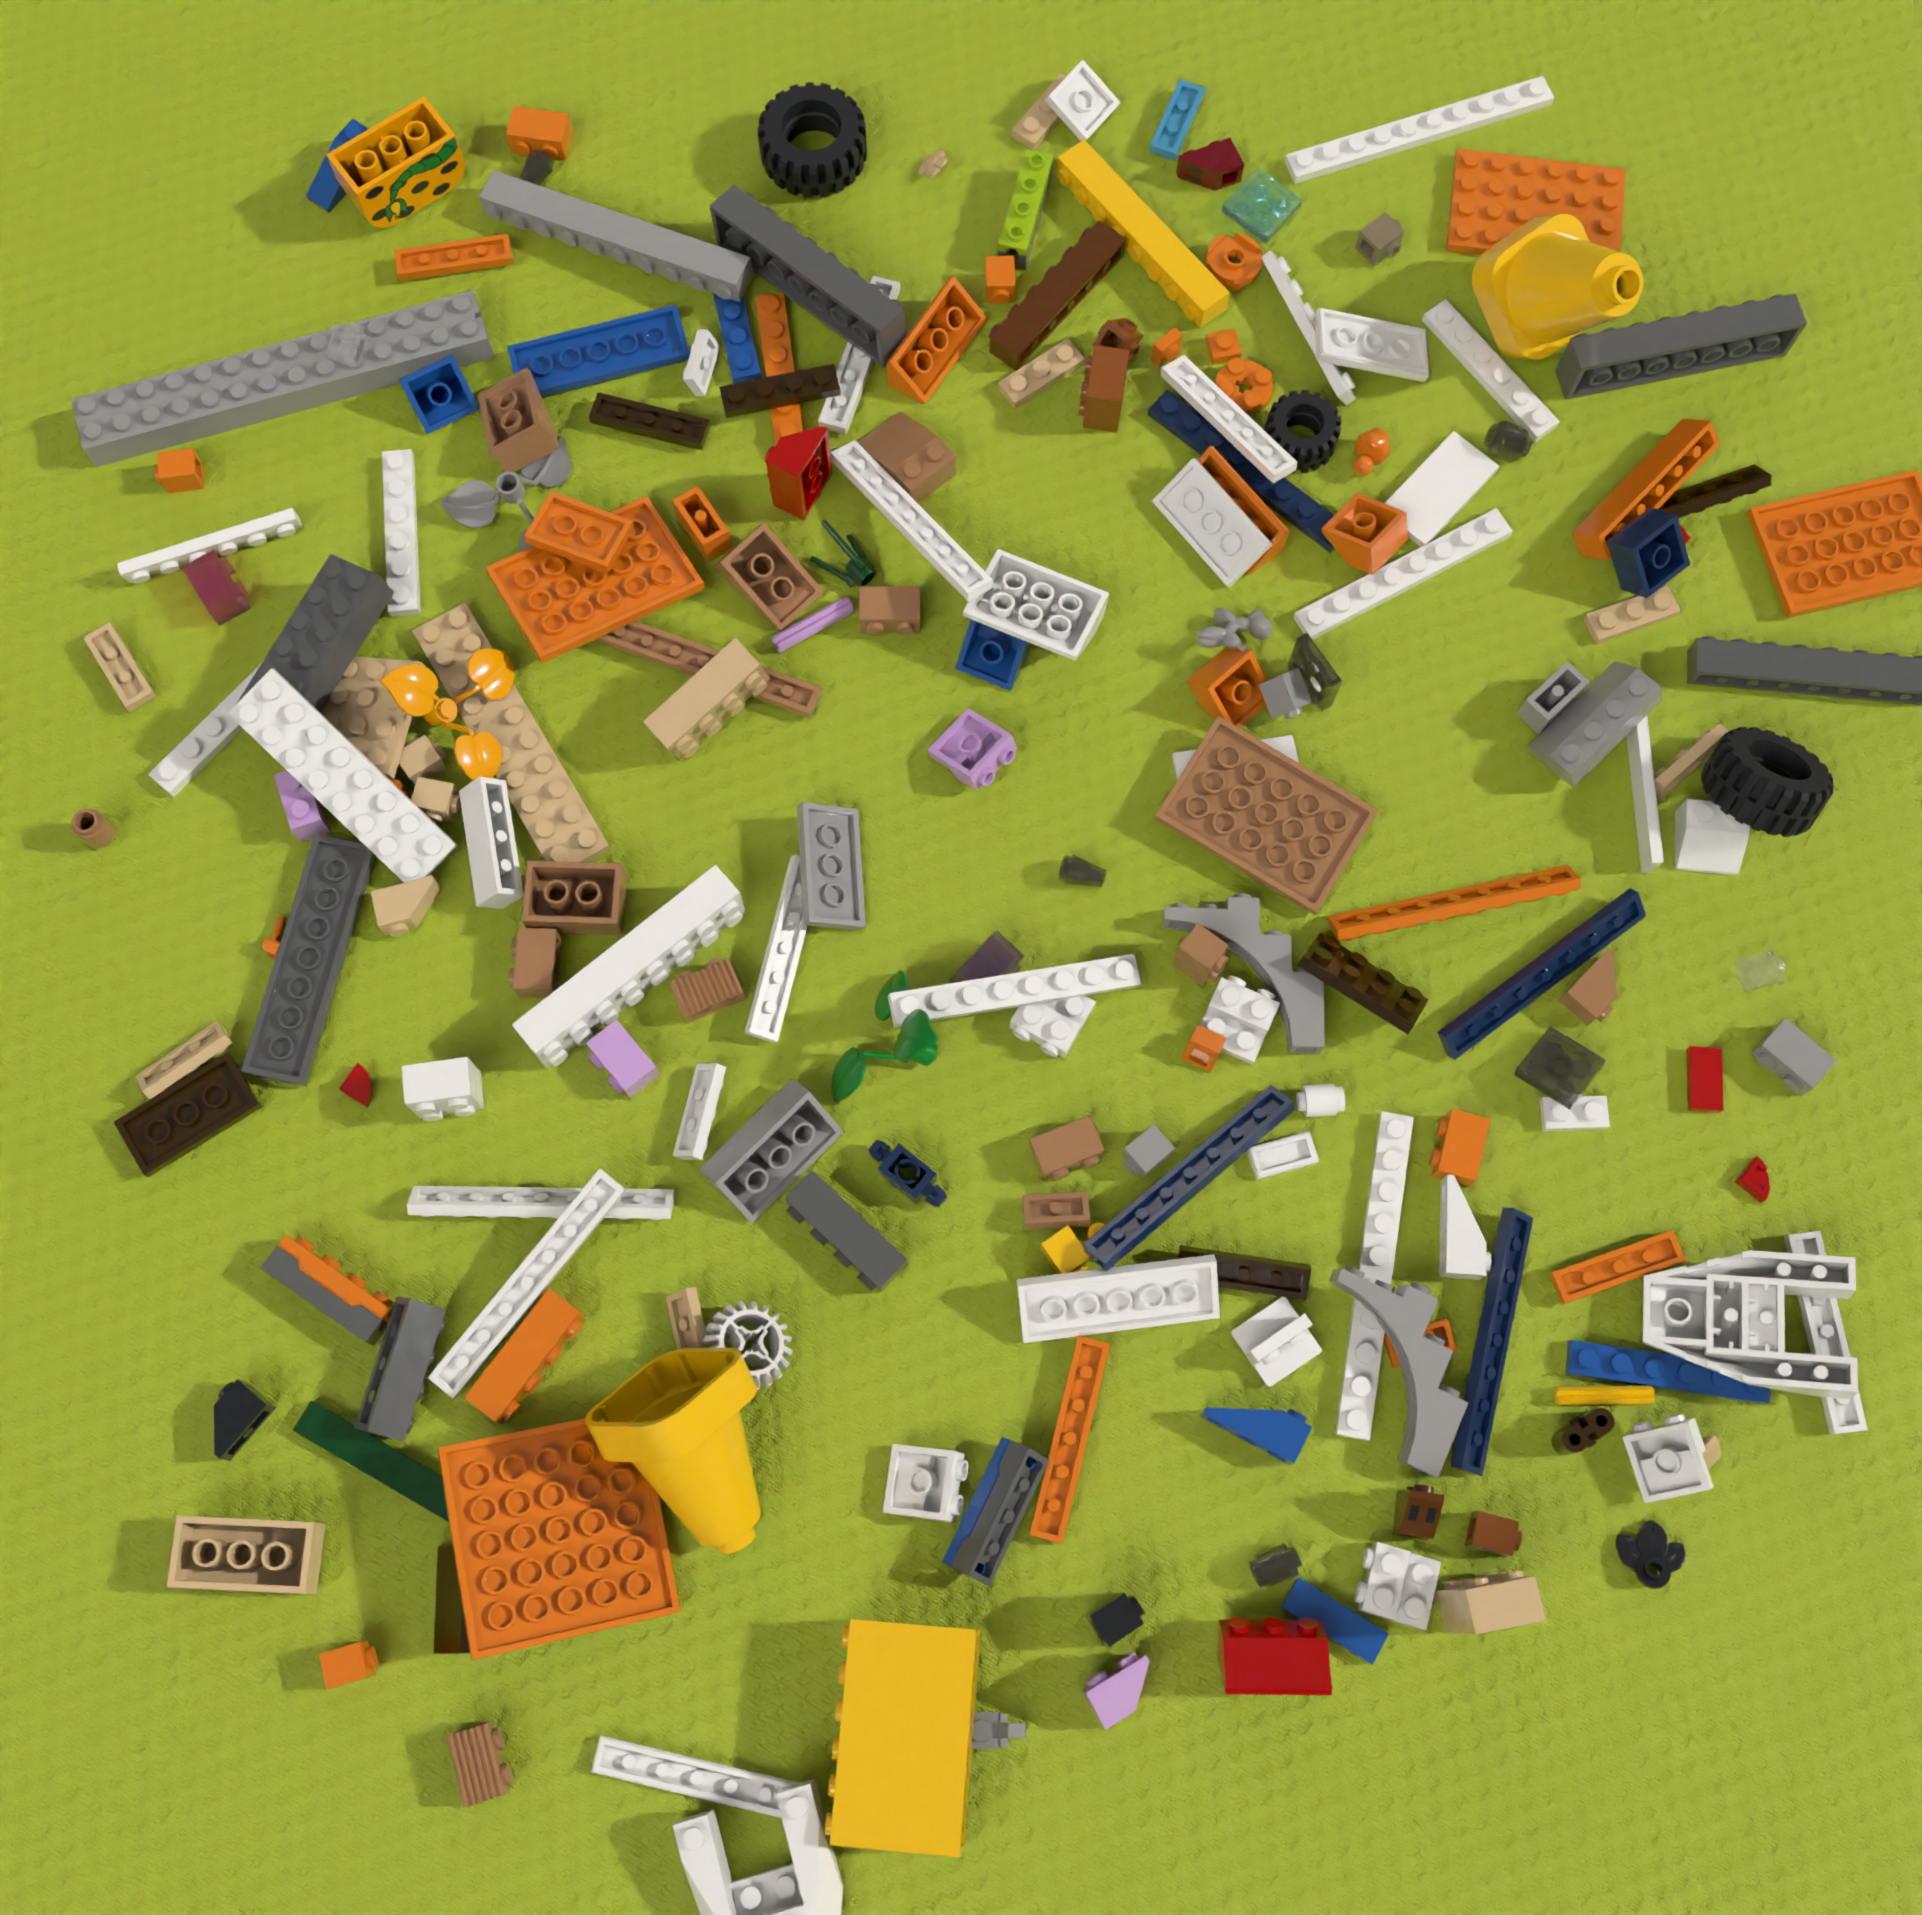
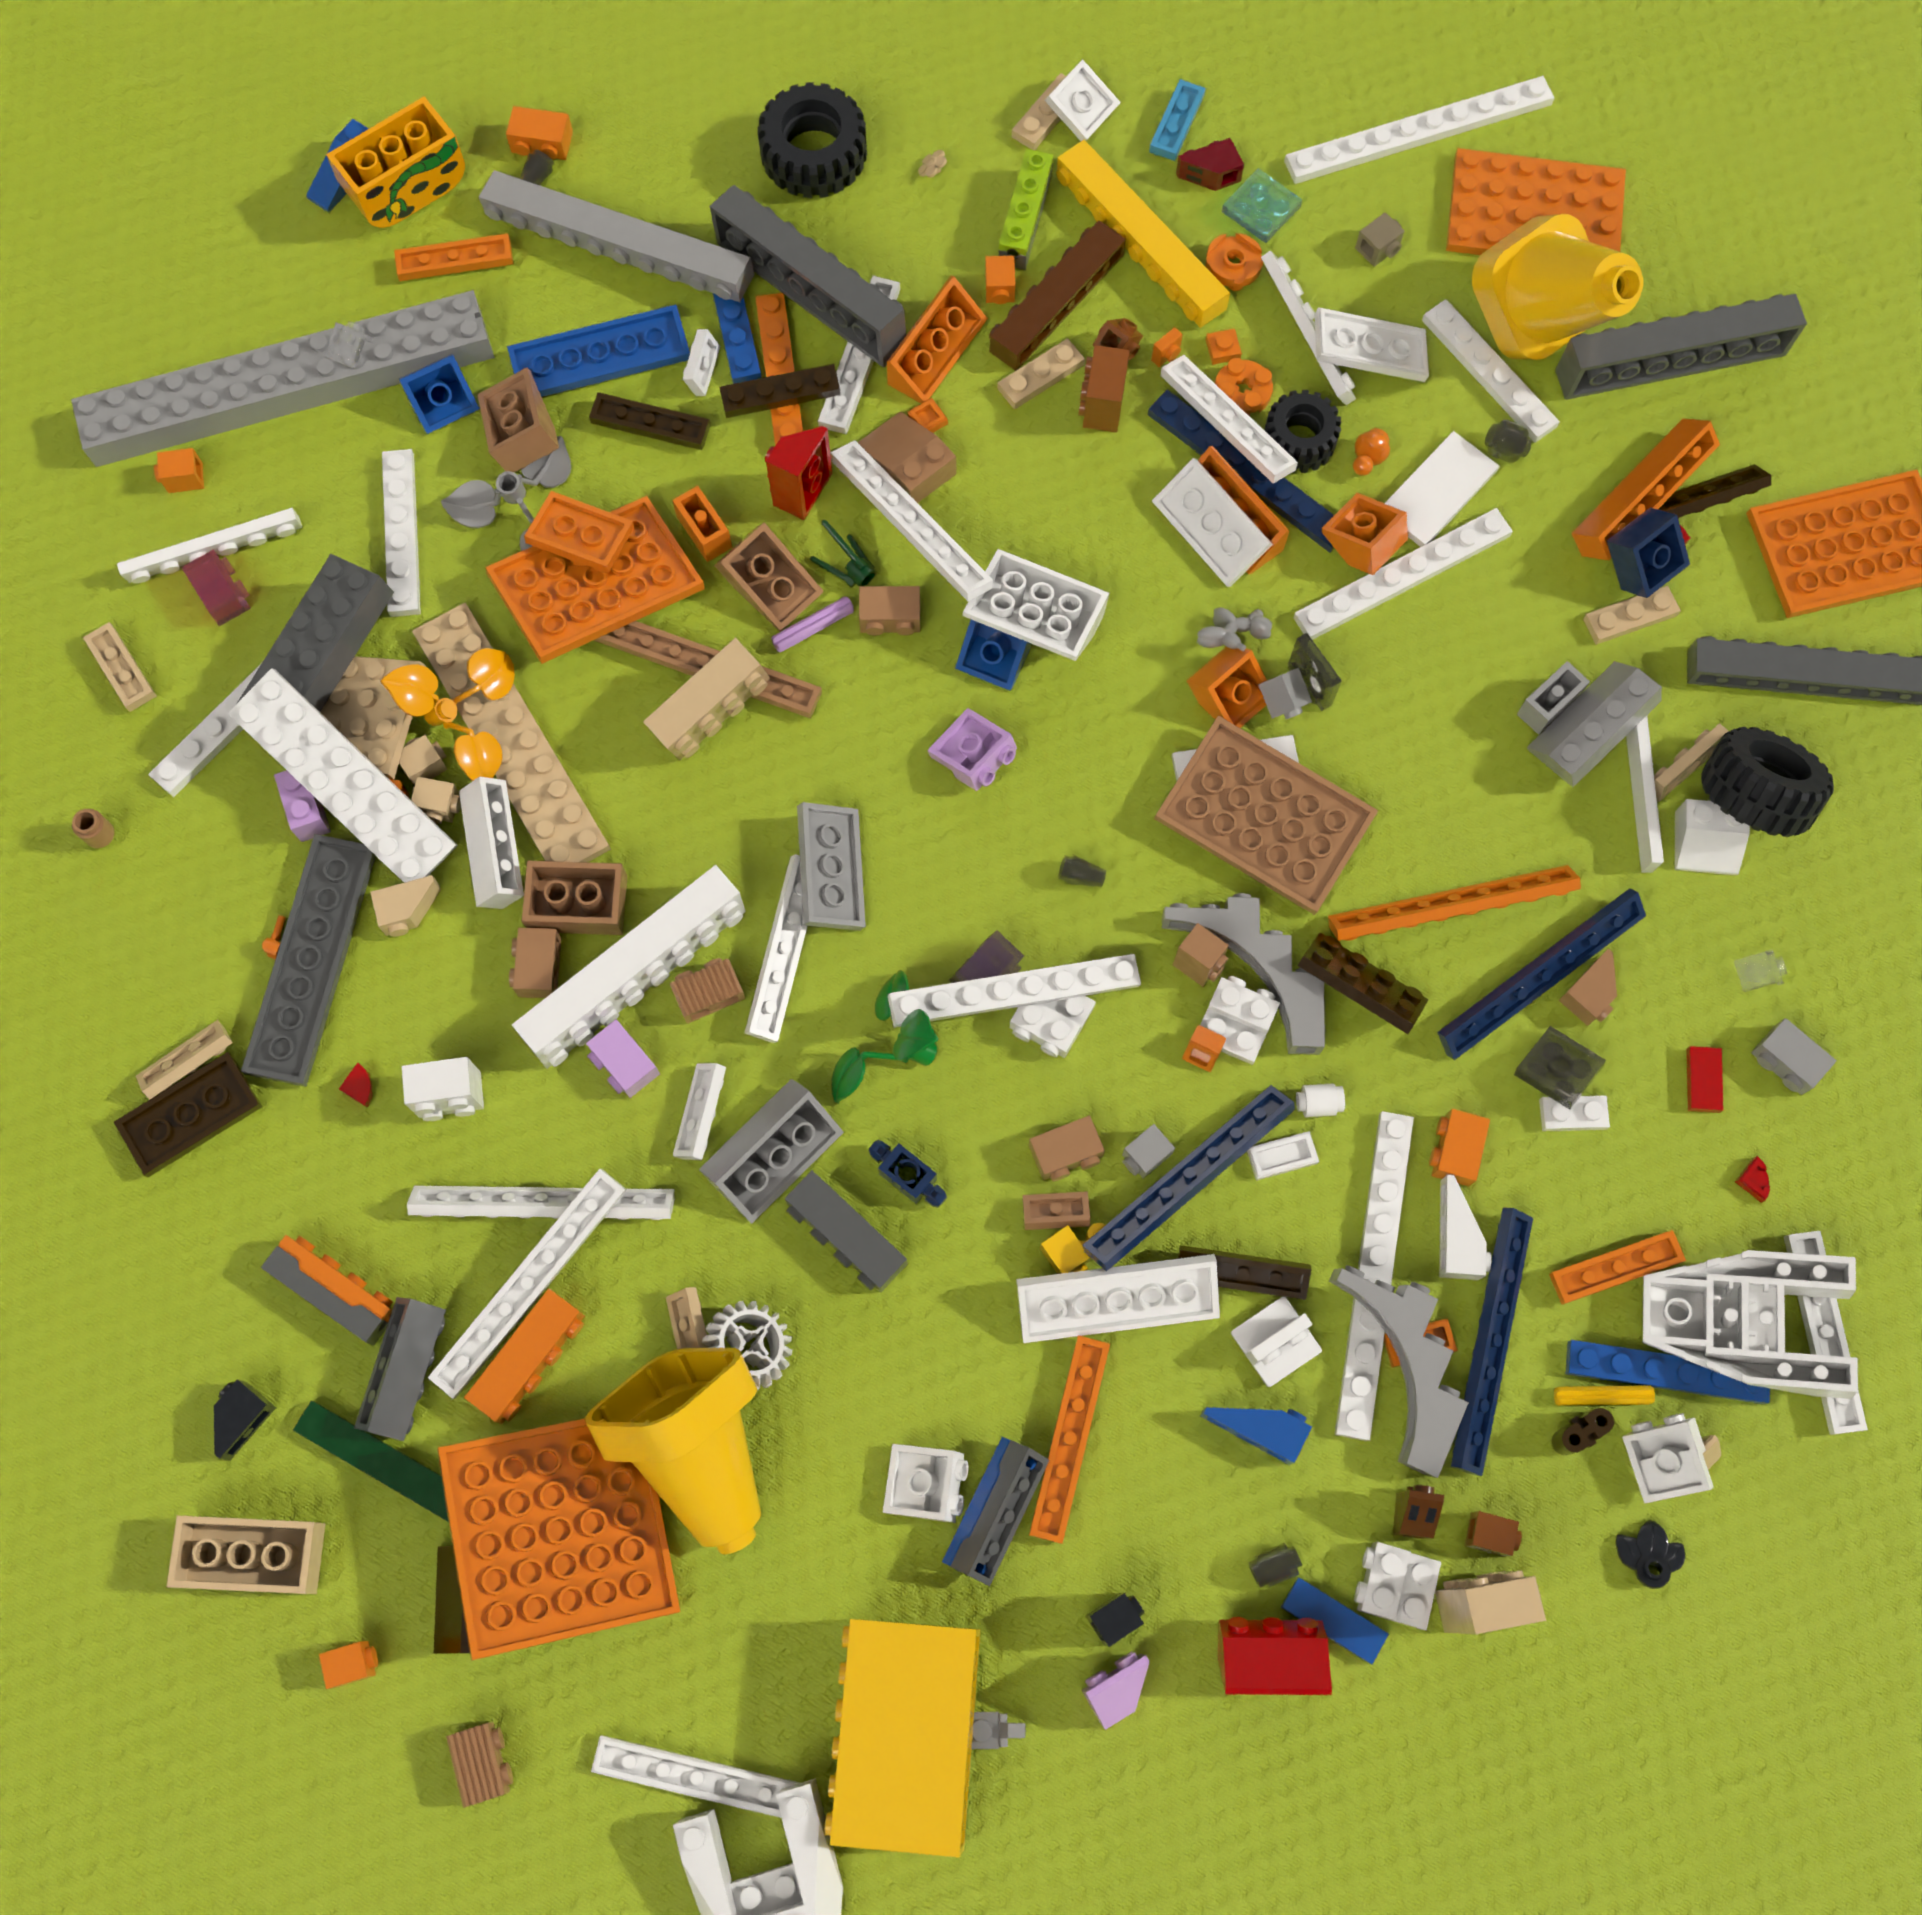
(929, 415): none -> orange tile

